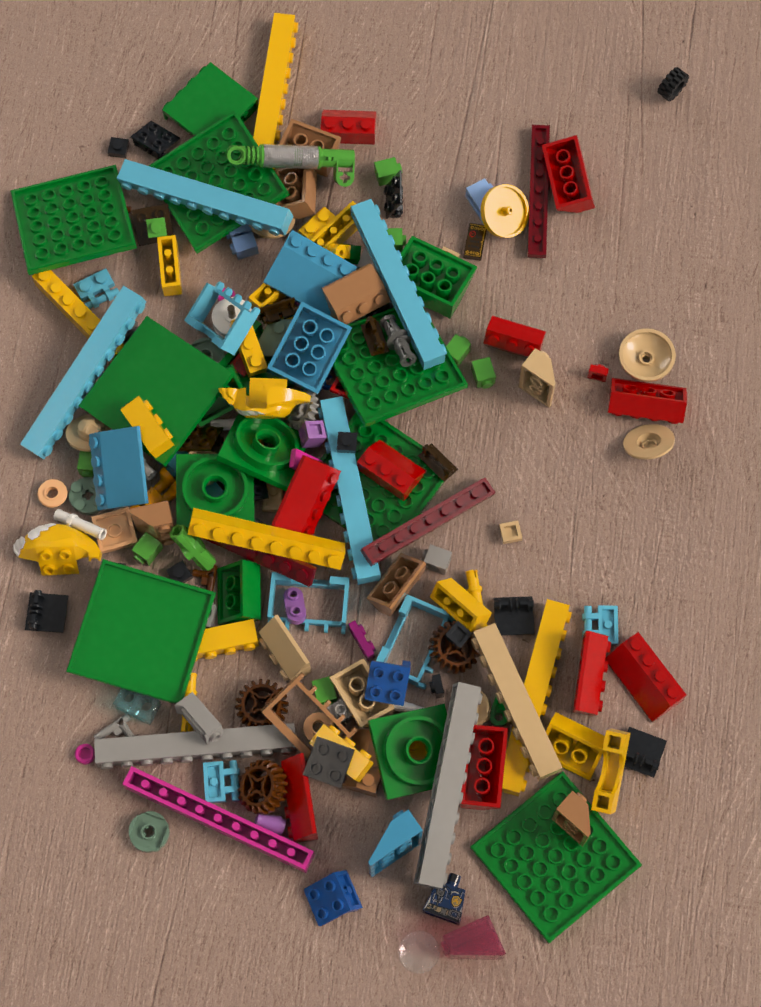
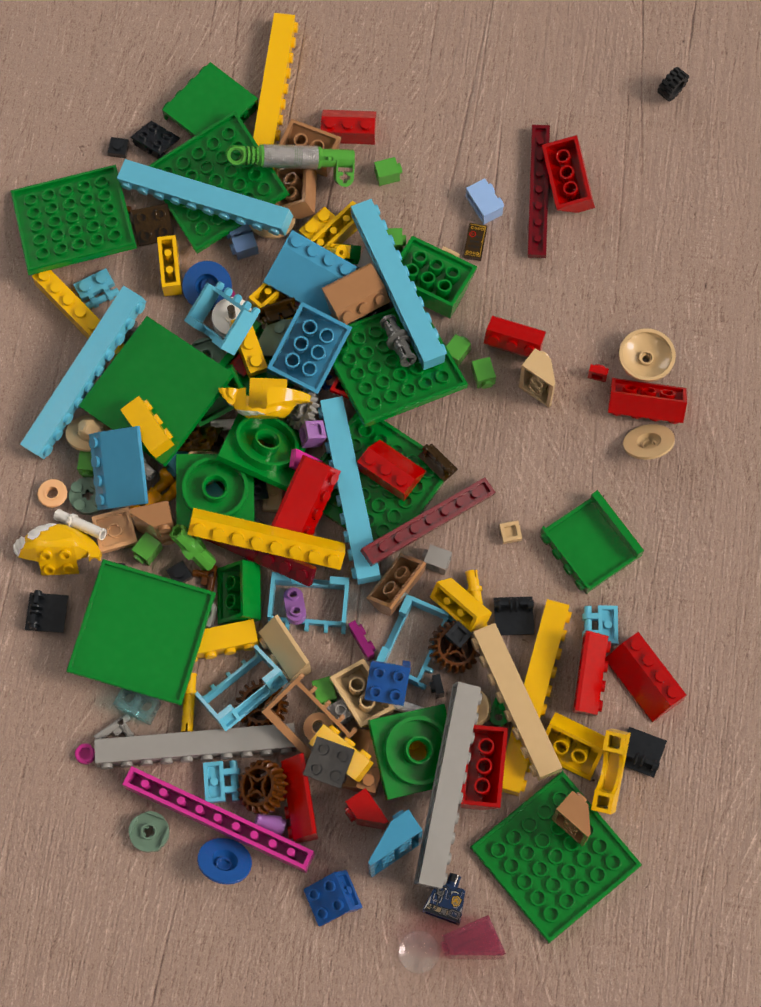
(156, 227): bright green brick -> none
(199, 718): light grey window -> none
(203, 273): none -> blue hat
(224, 861): none -> blue hat
(229, 716): none -> medium azure hinge
(347, 442): black plate -> none
(365, 811): none -> red slope
(374, 337): dark brown hinge -> none
(394, 196): black hinge -> none
(504, 211): yellow piece -> none
(591, 543): none -> green panel

